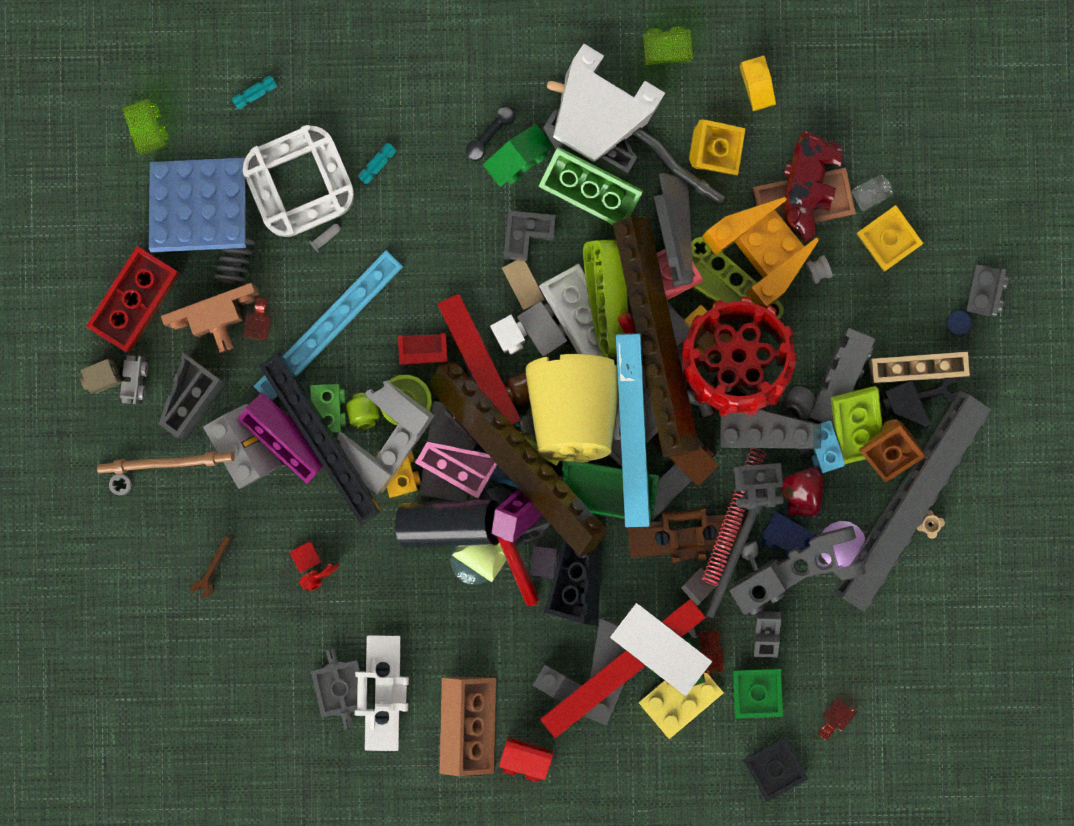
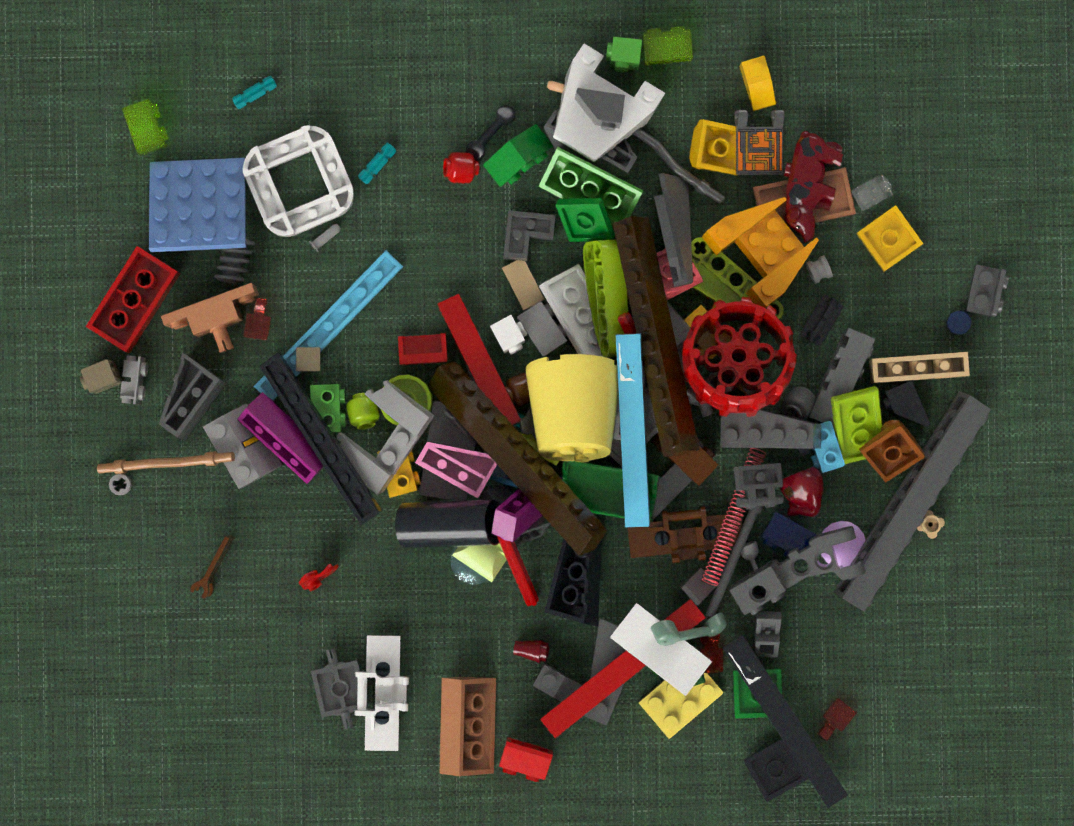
(305, 557): red tile -> none
(308, 359): none -> dark tan tile
(460, 167): none -> red head
(533, 650): none -> dark red cone
(543, 561): clear purple panel -> none
(585, 219): none -> green plate
(603, 108): none -> dark grey slope
(624, 54): none -> bright green brick
(667, 633): none -> sand green piece
(759, 148): none -> flag
(784, 721): none -> black tile
(821, 320): none -> black hinge
(939, 391): black bar -> none

